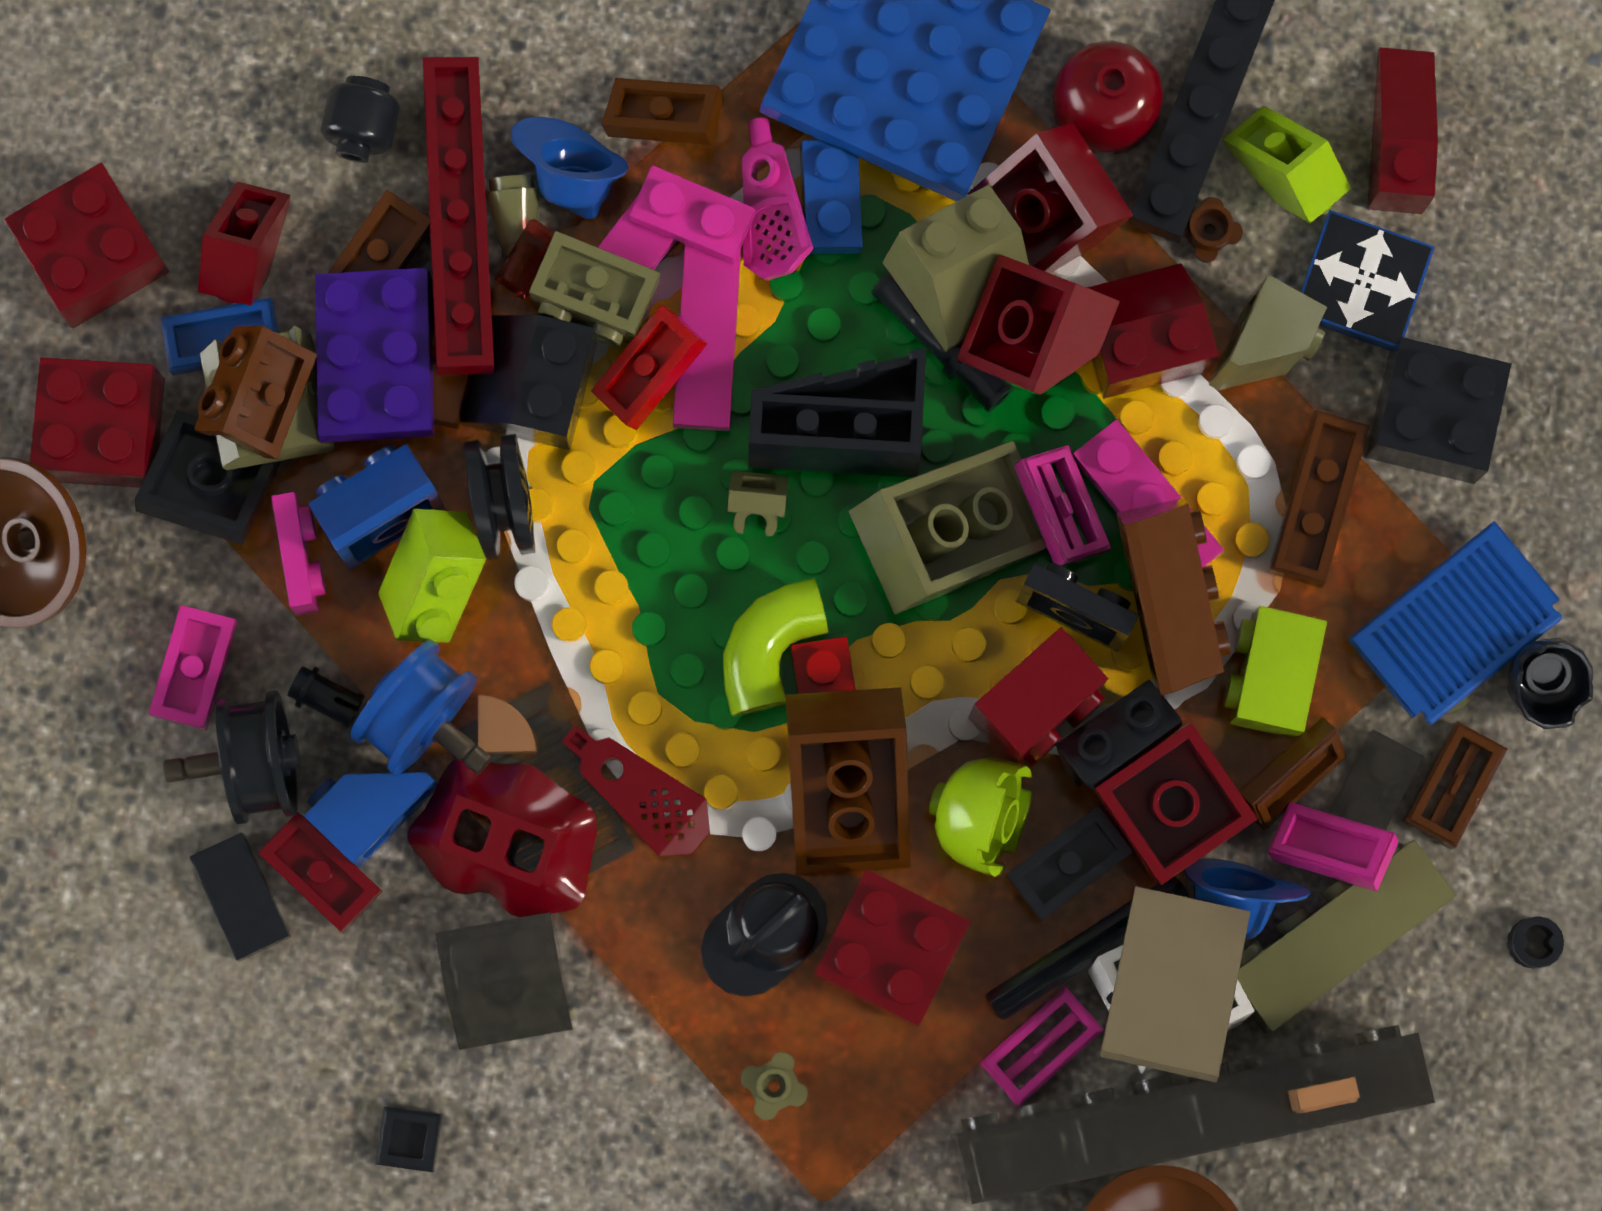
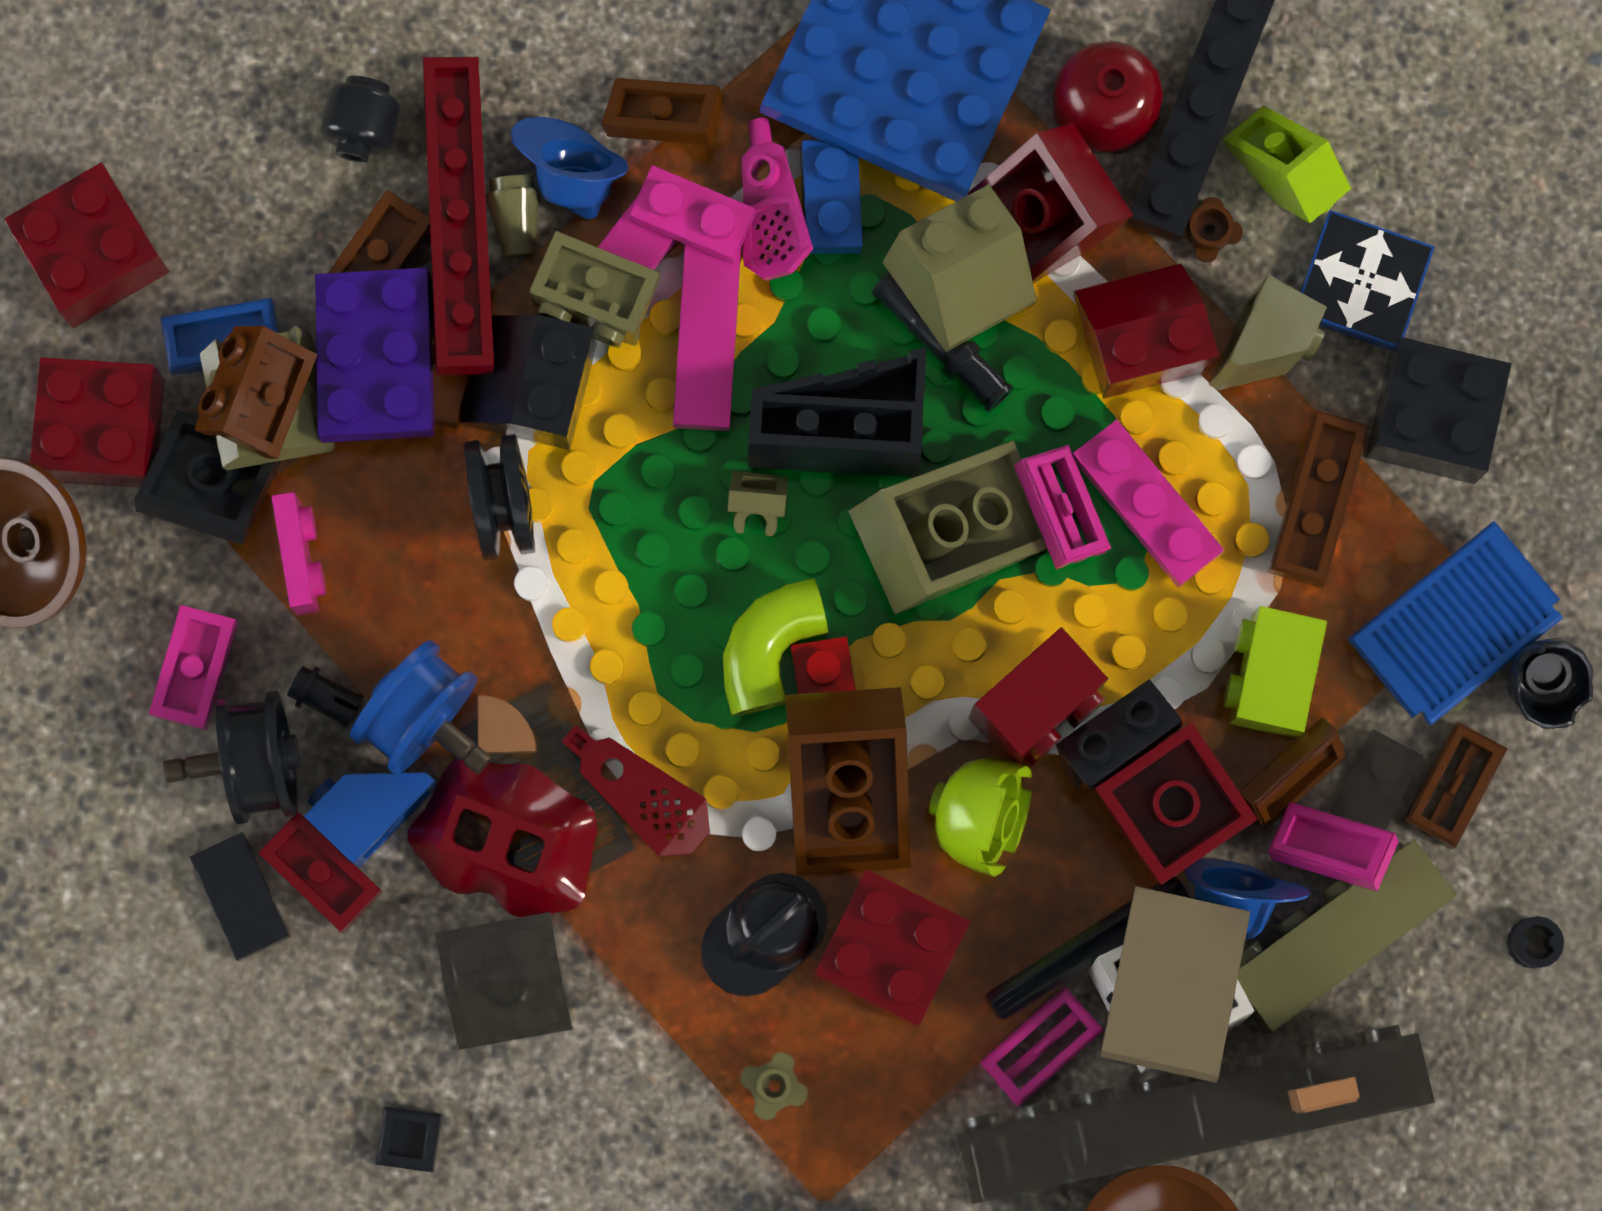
(242, 243): dark red slope -> none
(374, 505): blue slope -> none
(431, 575): lime brick -> none
(525, 259): clear red piece -> none
(649, 367): red plate -> none
(1035, 326): dark red slope -> none
(1069, 863): black plate -> none
(1098, 616): black plate -> none
(1173, 594): reddish brown slope -> none
(1404, 132): dark red slope -> none

